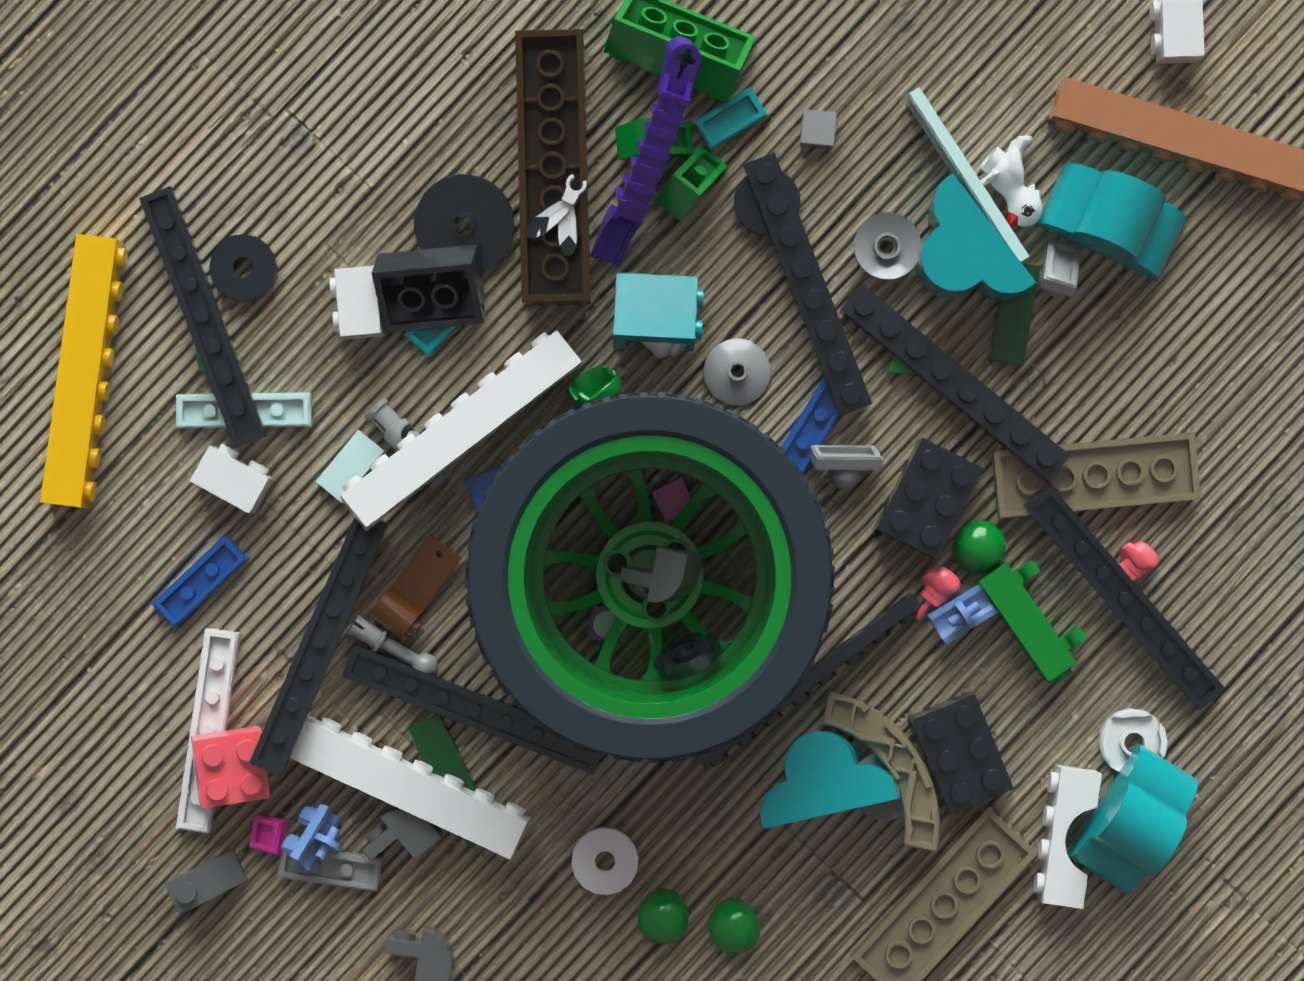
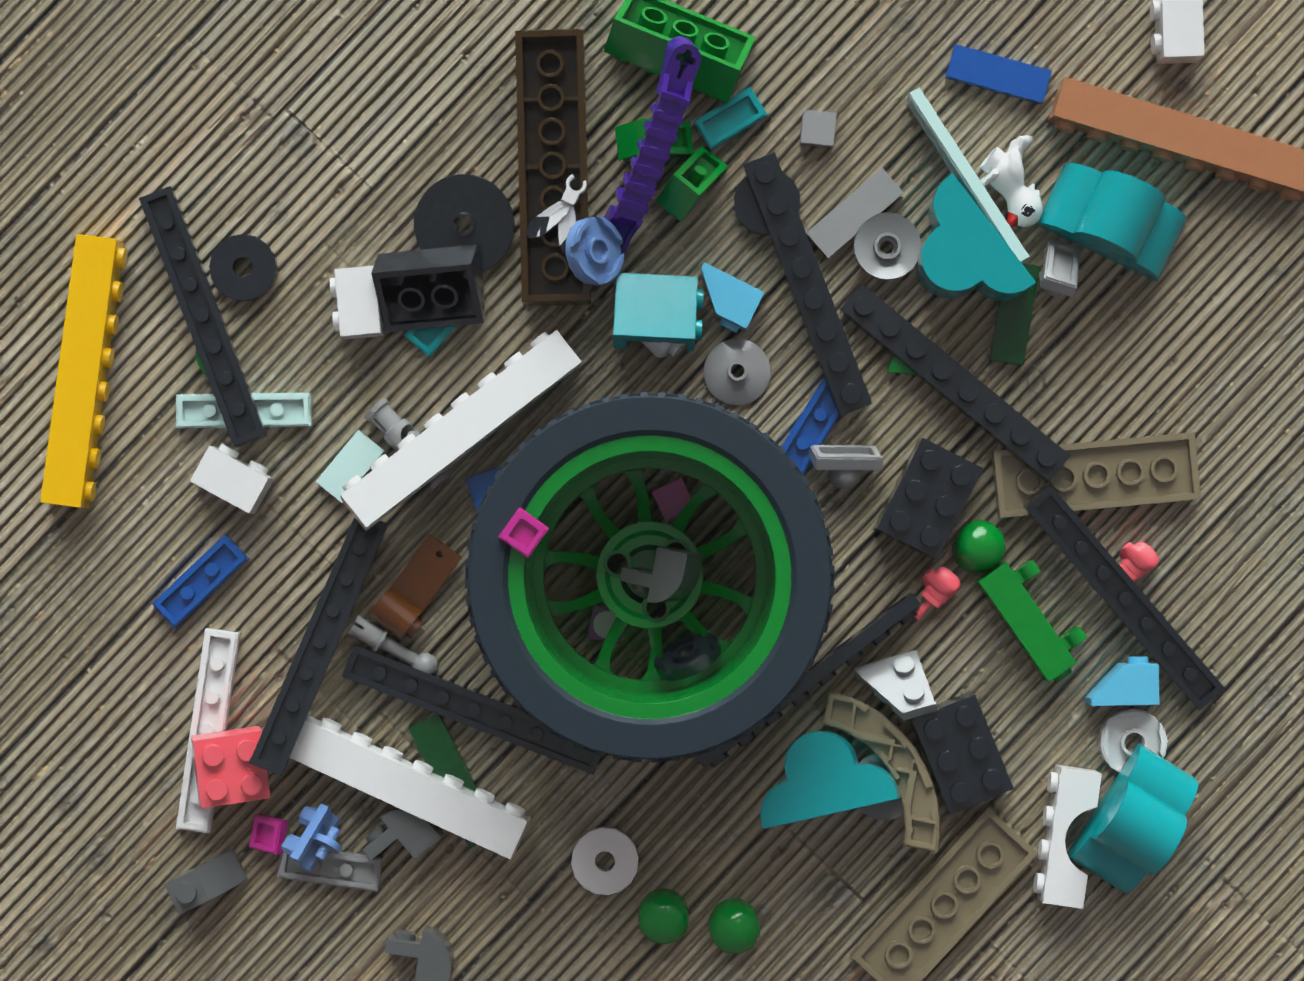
(523, 532): none -> dark pink tile
(594, 250): none -> medium blue tile
(595, 385): green hair -> none
(730, 298): none -> medium azure slope
(848, 216): none -> light grey tile
(900, 684): none -> wing
(962, 614): medium blue hips -> none
(998, 74): none -> blue tile
(1127, 684): none -> medium azure slope

